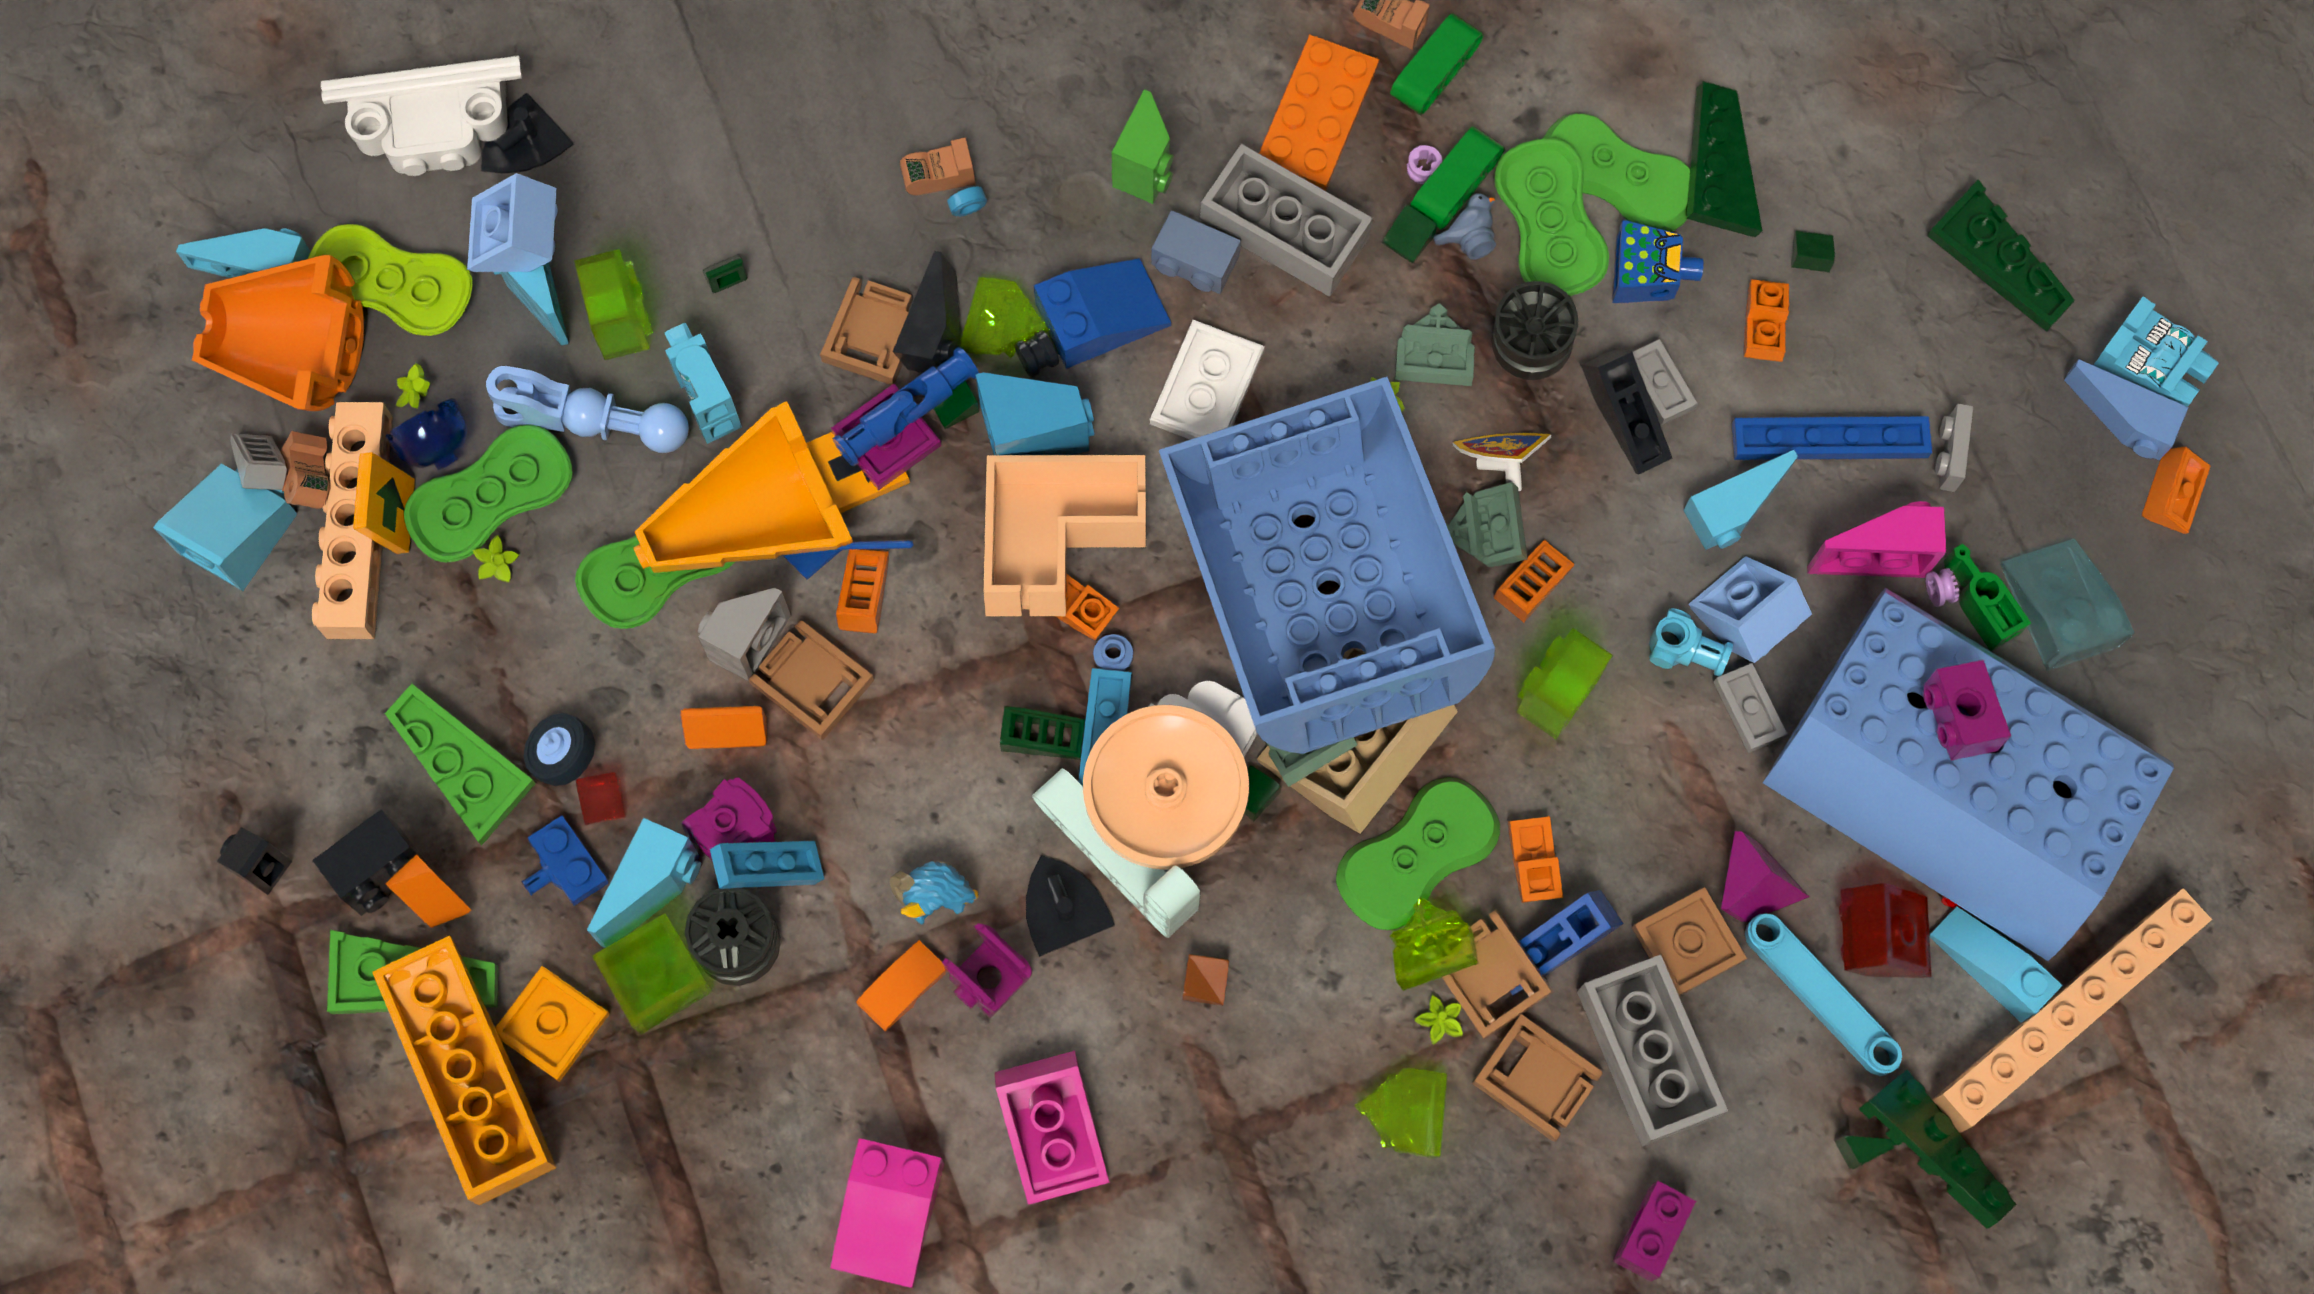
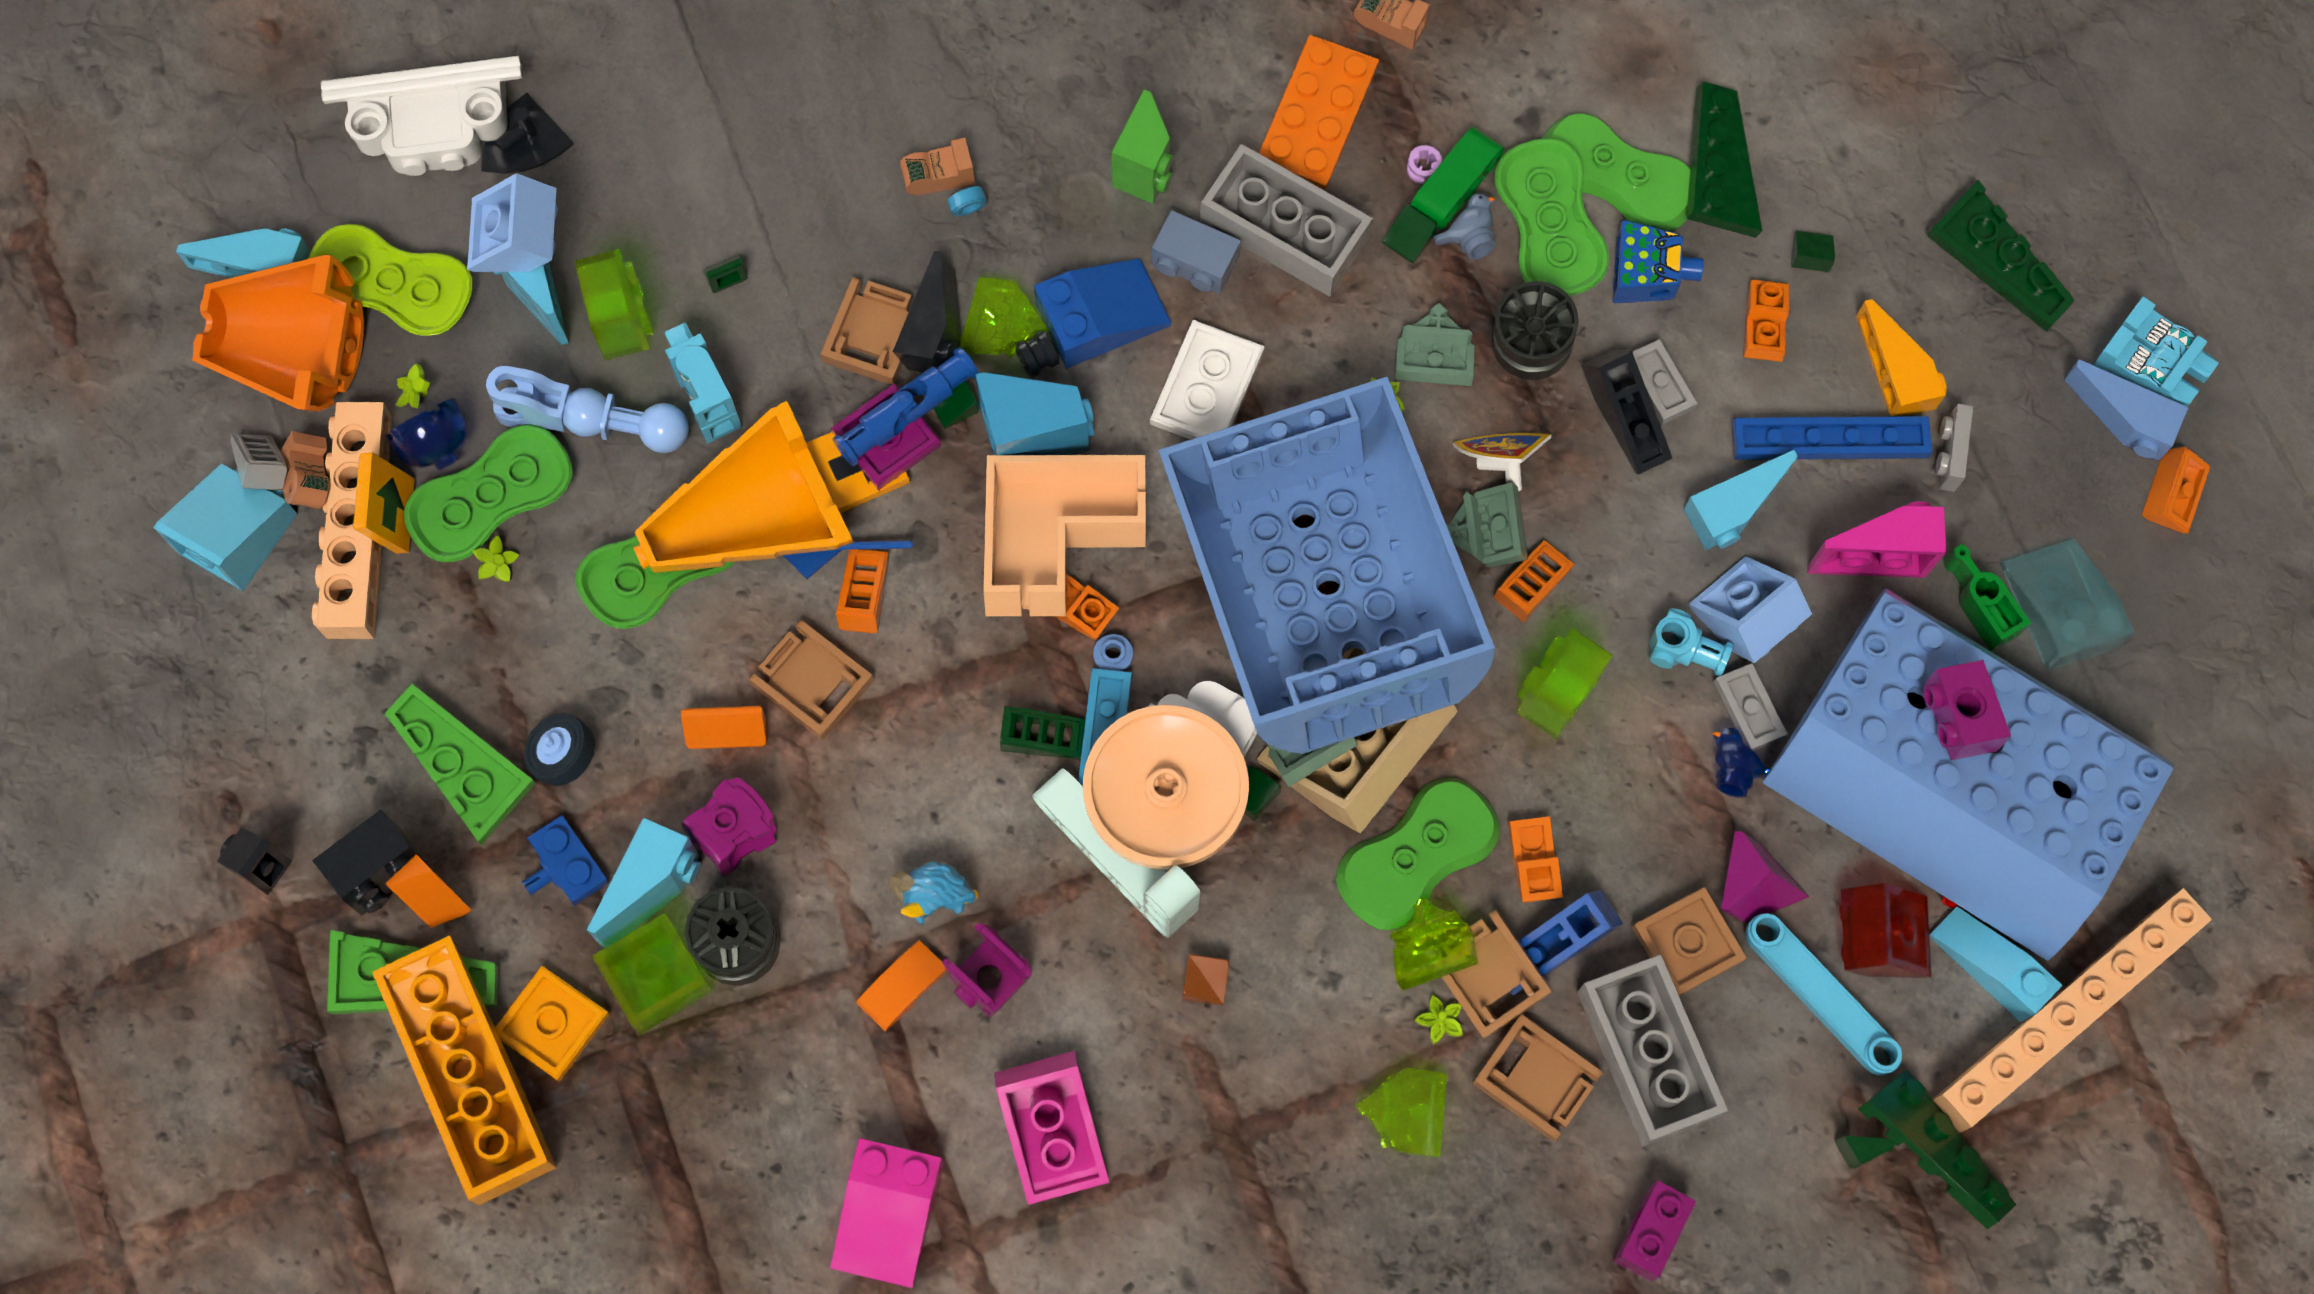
(601, 798): clear red slope -> none
(744, 630): light grey slope -> none
(766, 864): dark azure plate -> none
(1062, 907): black shield -> none
(1436, 64): green beam -> none
(1737, 764): none -> clear blue animal
(1901, 366): none -> light orange slope
(1941, 587): lavender bush -> none

